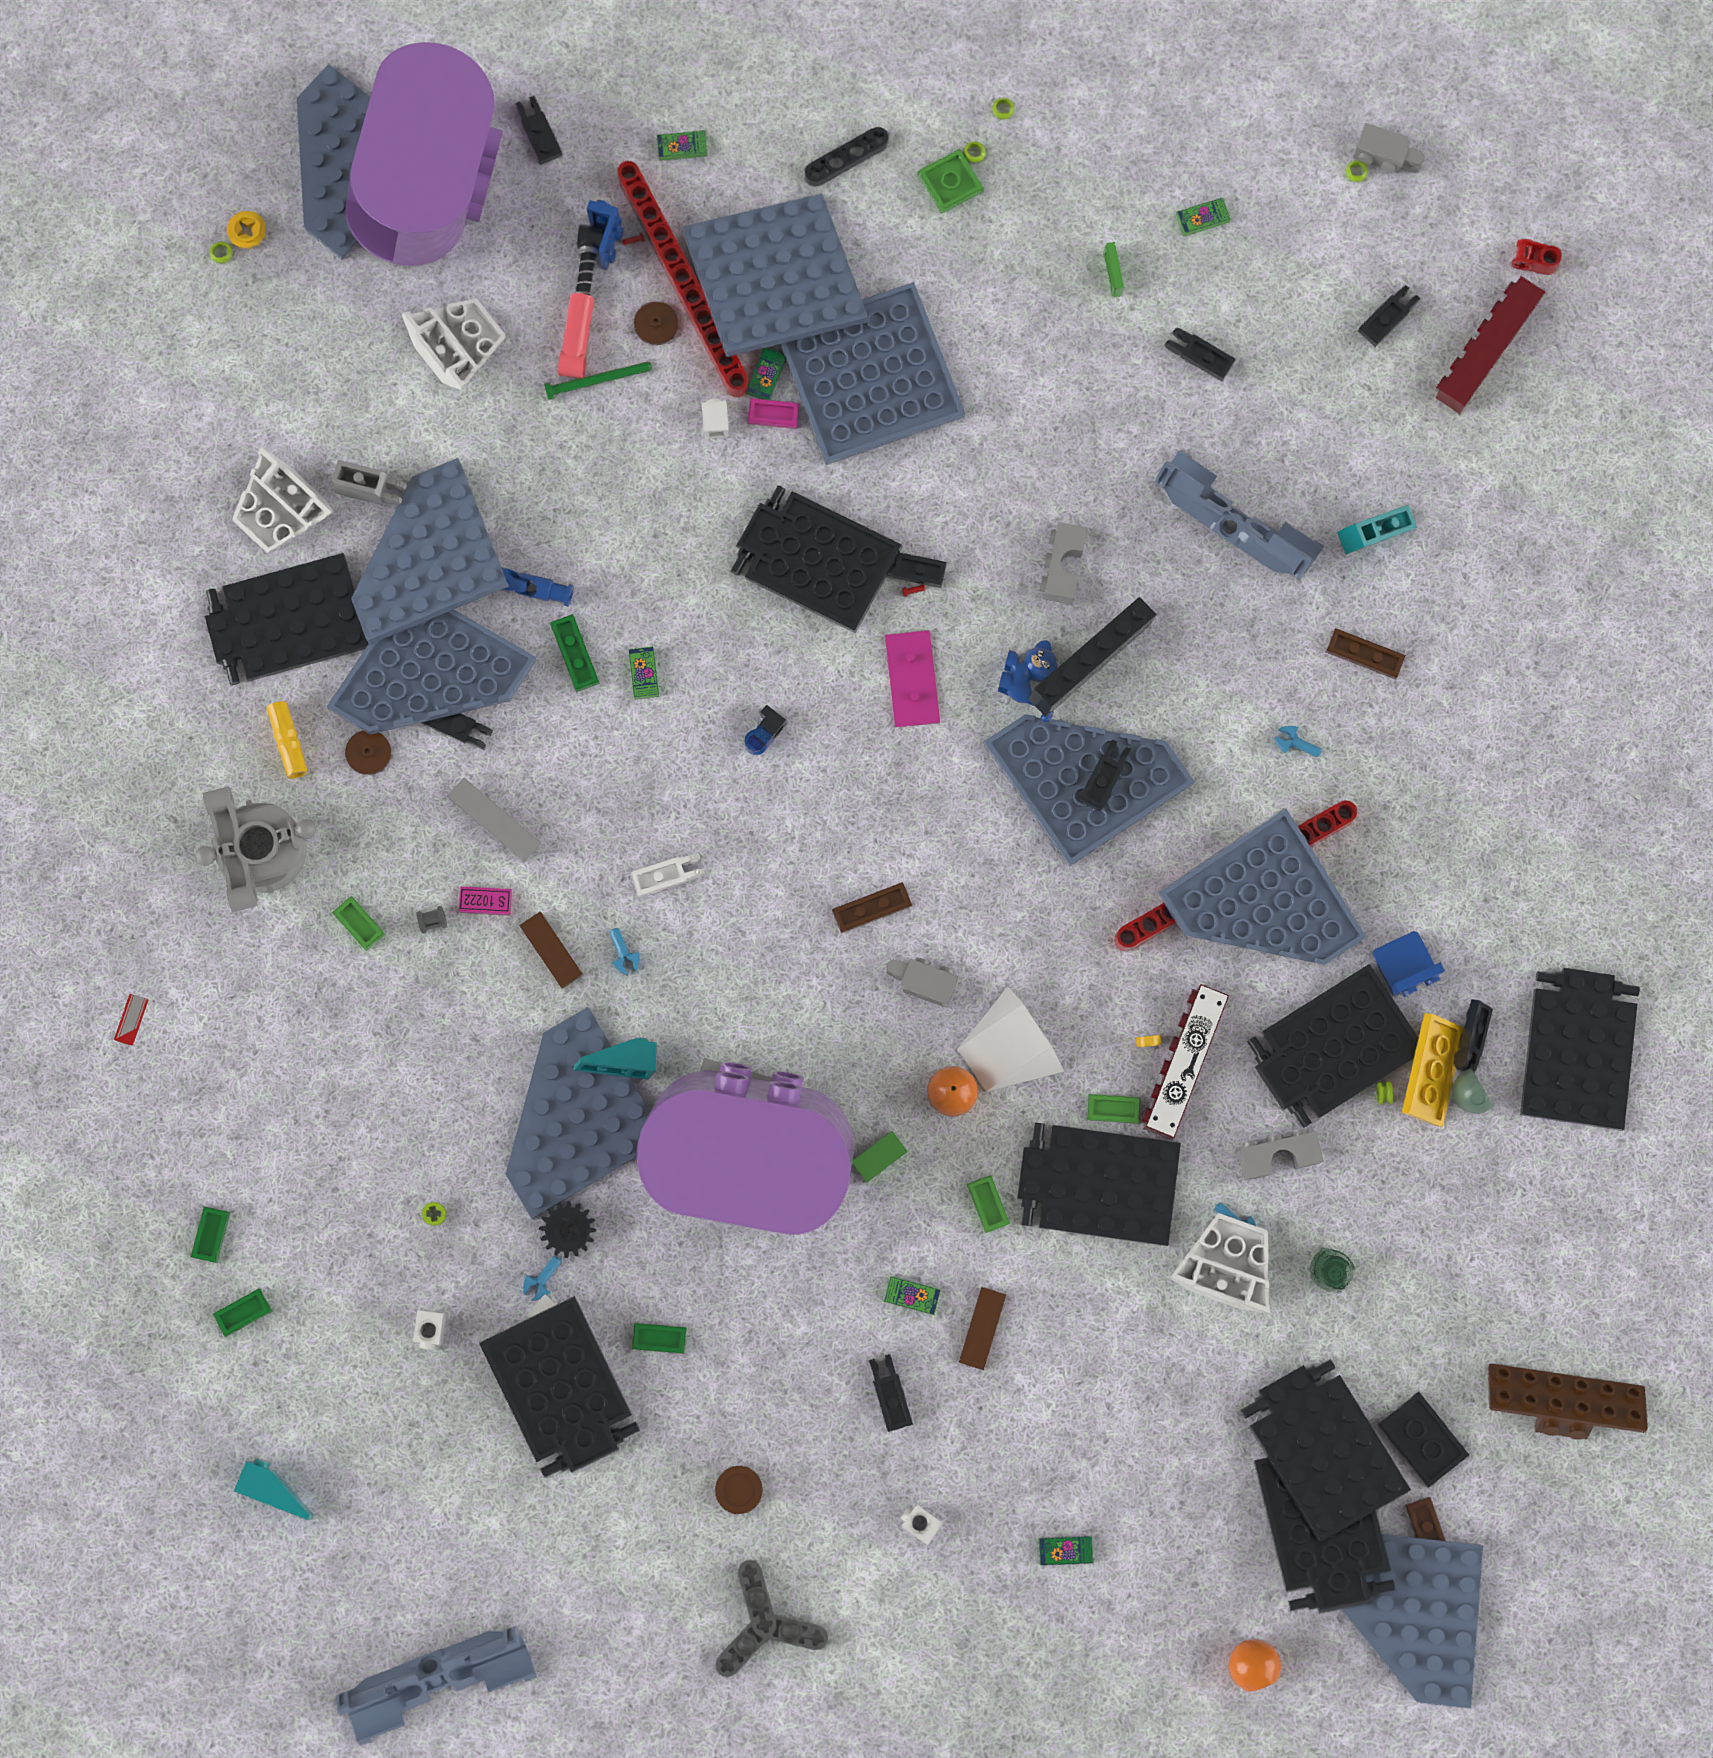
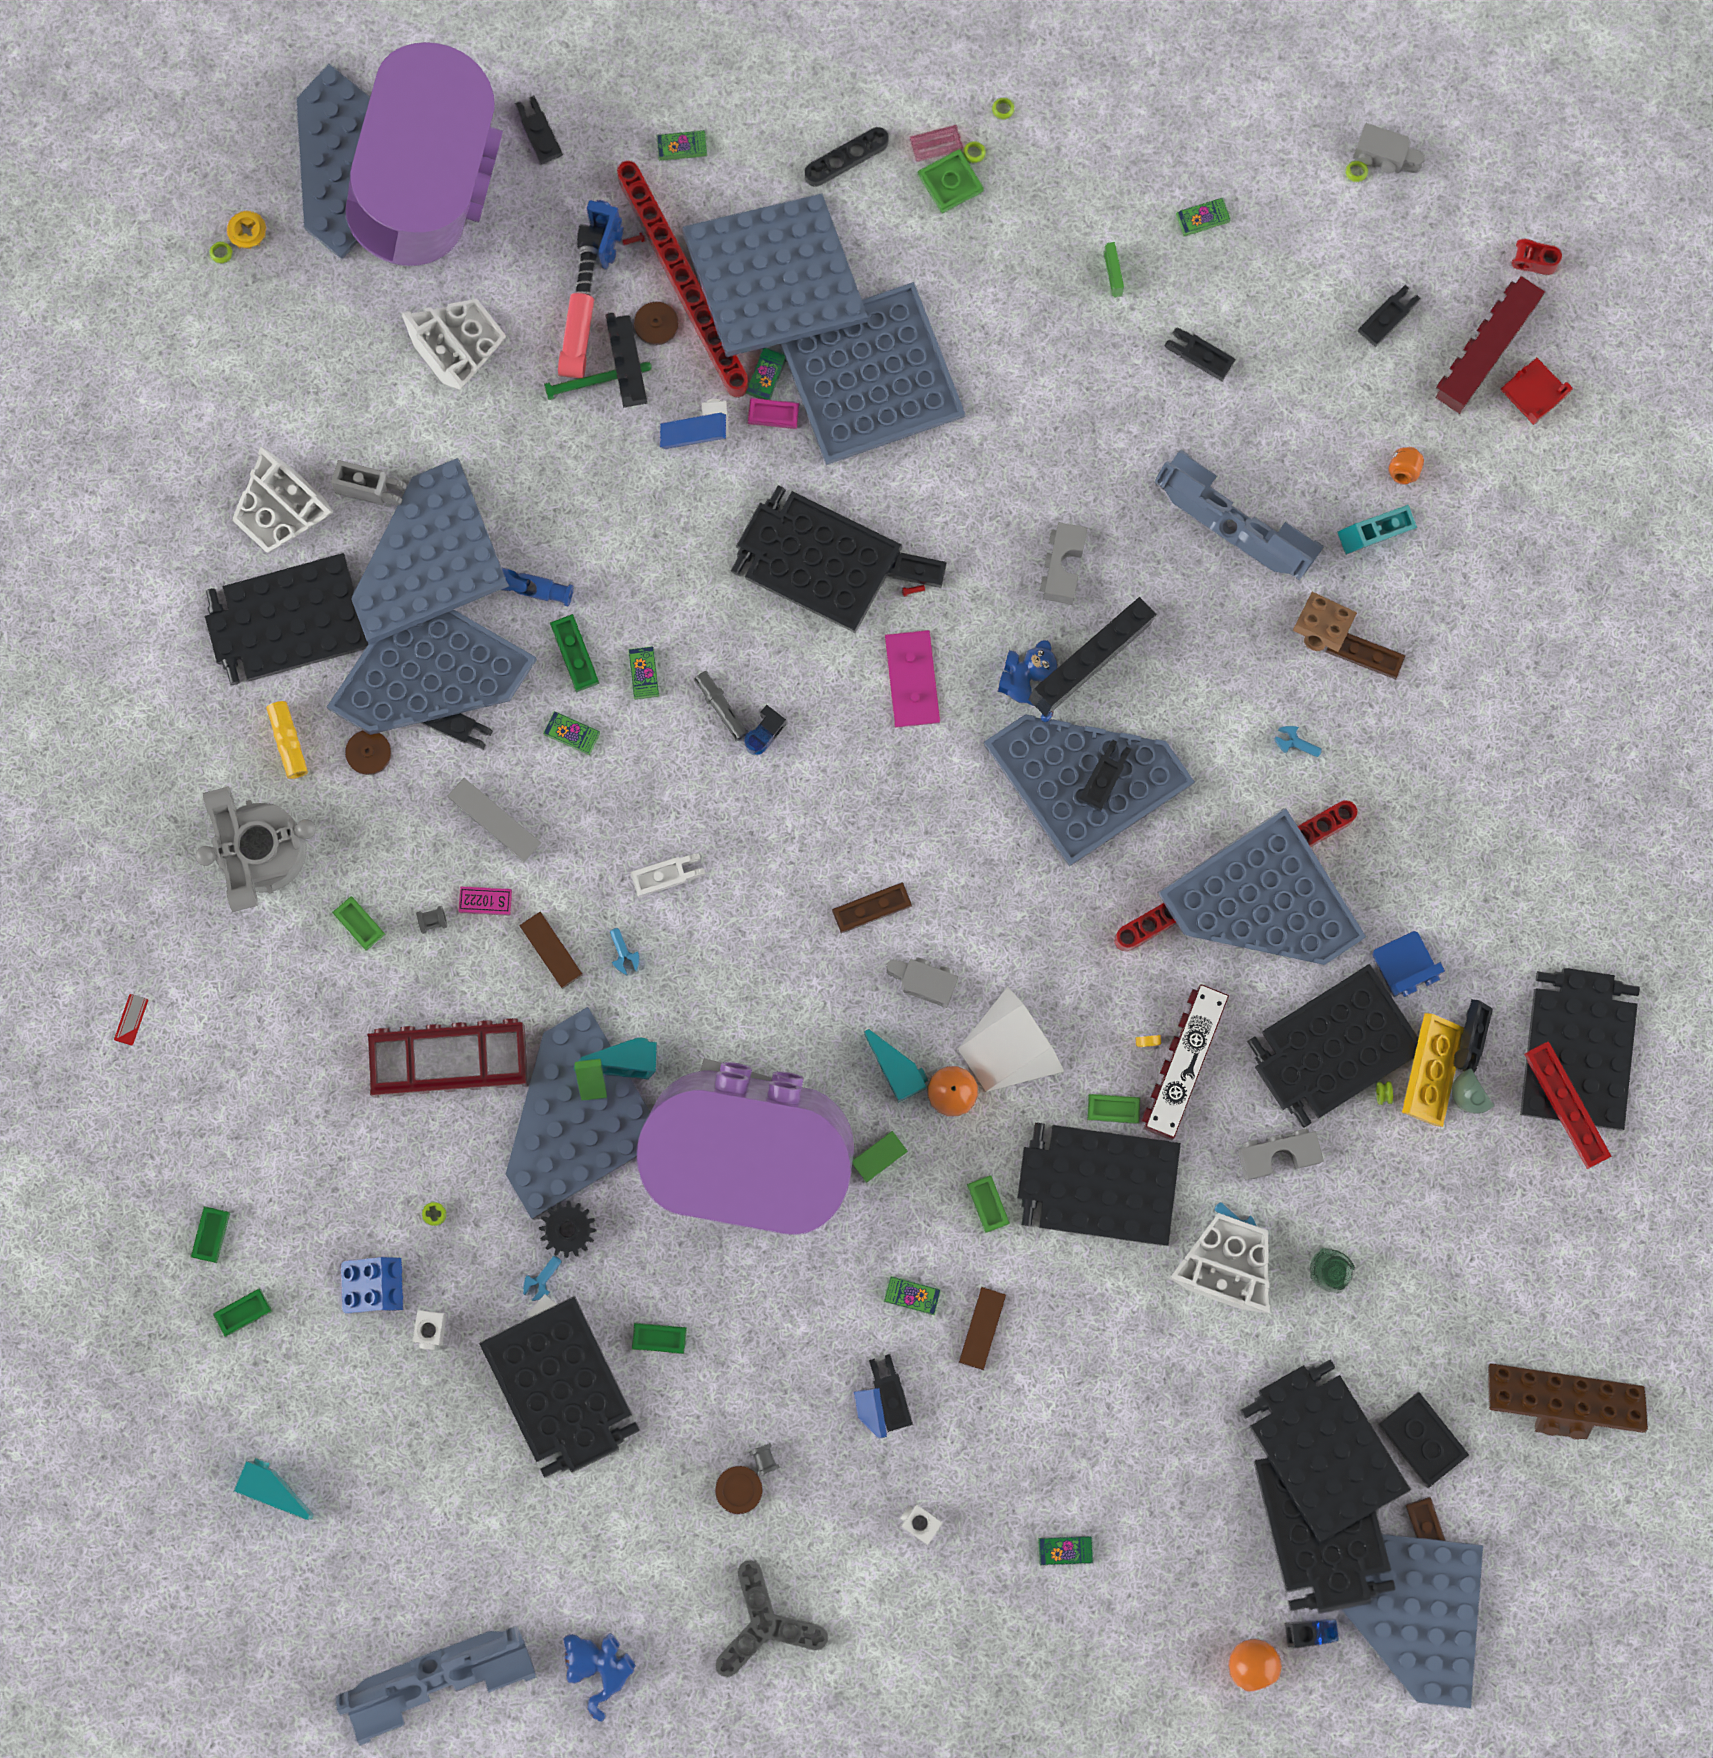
(372, 1285): none -> blue bracket
(447, 1058): none -> window
(571, 733): none -> tile
(585, 1659): none -> blue animal
(590, 1079): none -> bright green tile
(626, 360): none -> black hinge
(693, 430): none -> blue tile
(719, 703): none -> dark grey pin
(764, 1459): none -> dark grey bush
(870, 1411): none -> tile
(898, 1070): none -> teal slope
(935, 134): none -> clear pink tile
(1311, 1633): none -> leg
(1324, 623): none -> medium nougat plate
(1406, 465): none -> orange head
(1535, 390): none -> red piece
(1567, 1105): none -> red plate

